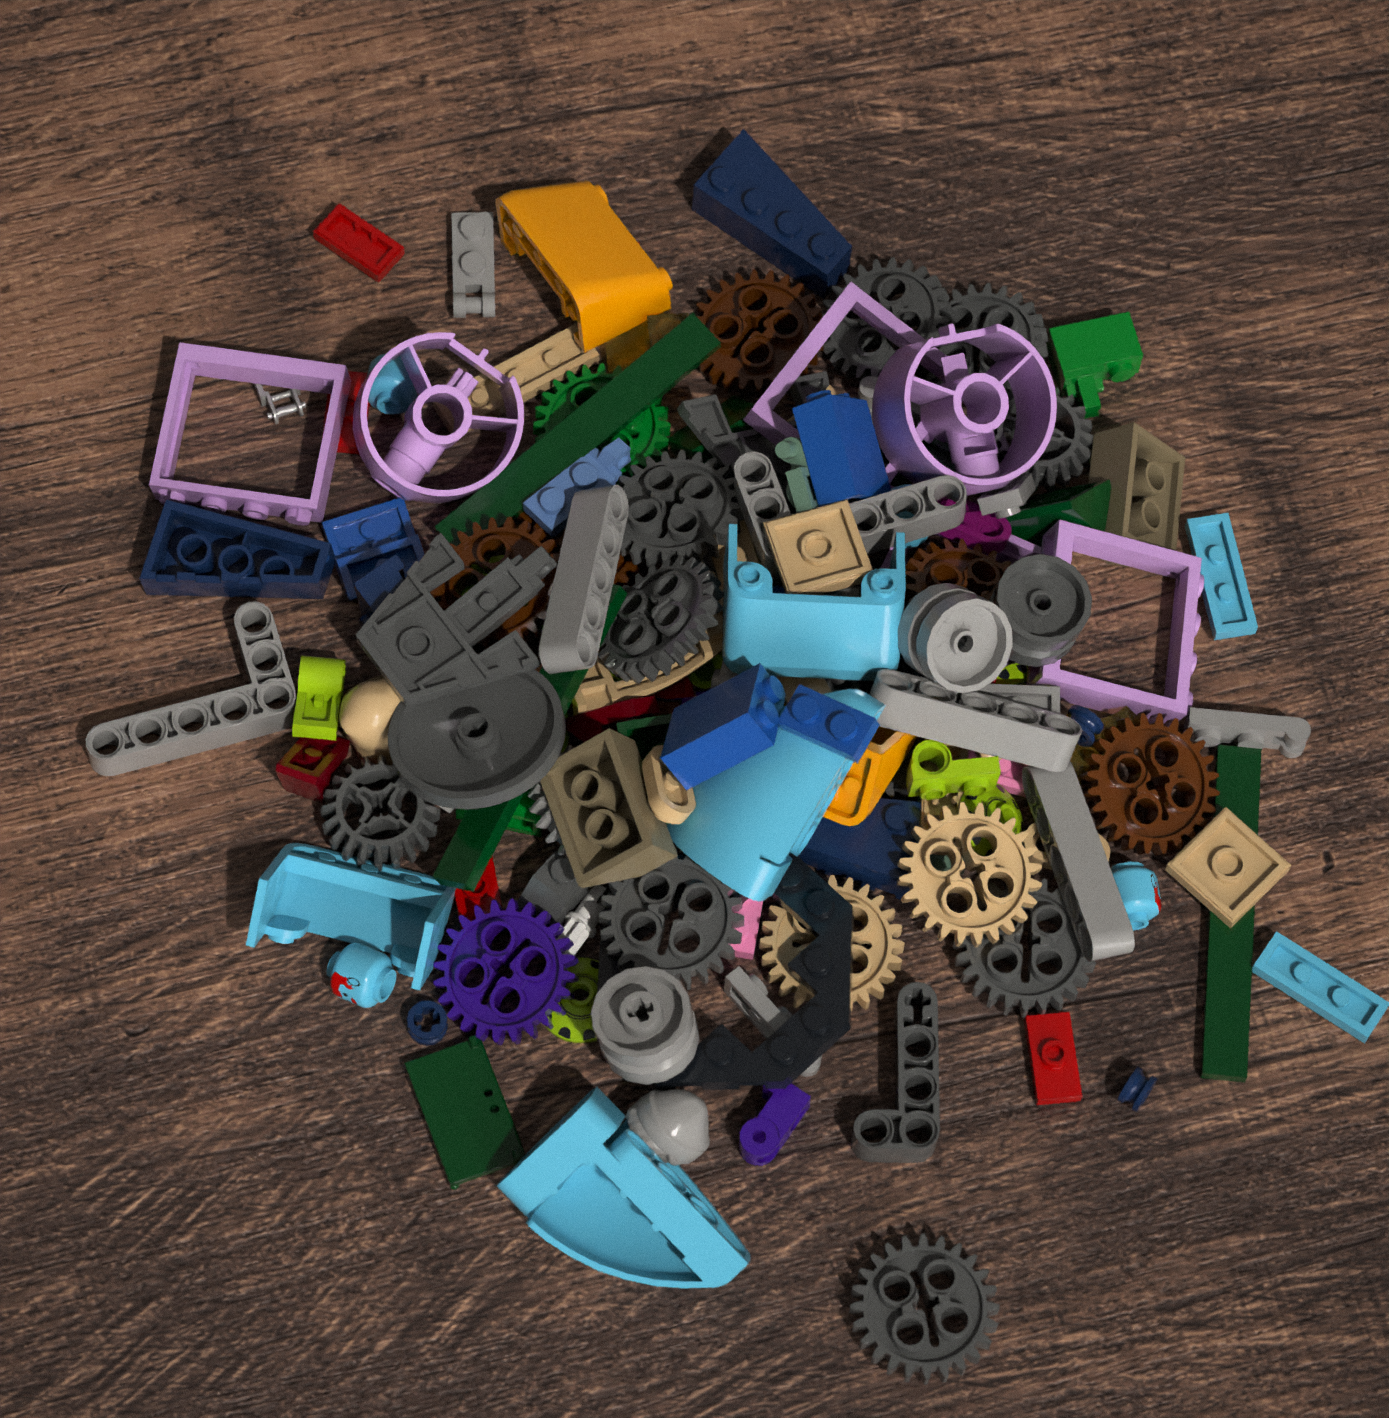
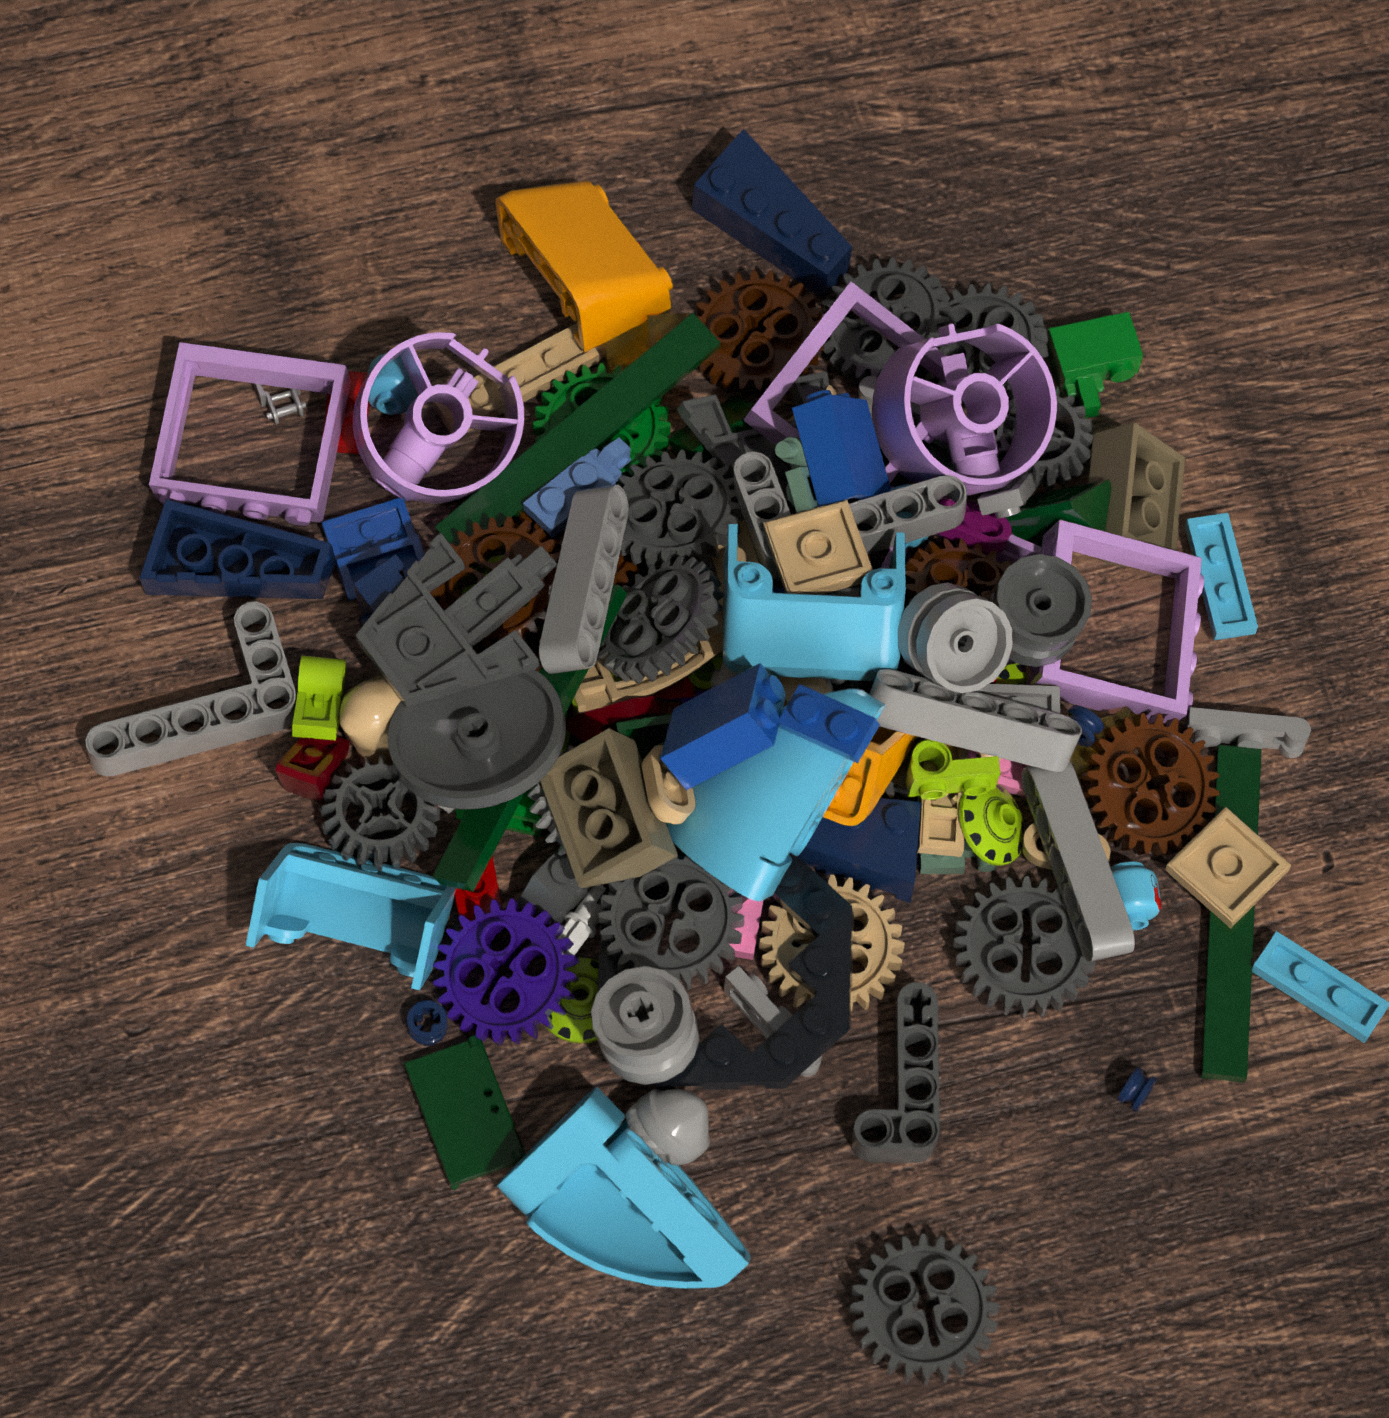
(358, 242): red plate -> none
(361, 975): medium azure head -> none
(473, 263): light grey plate -> none
(765, 1135): dark purple leg -> none
(1007, 862): tan gear -> none
(1053, 1058): red plate -> none

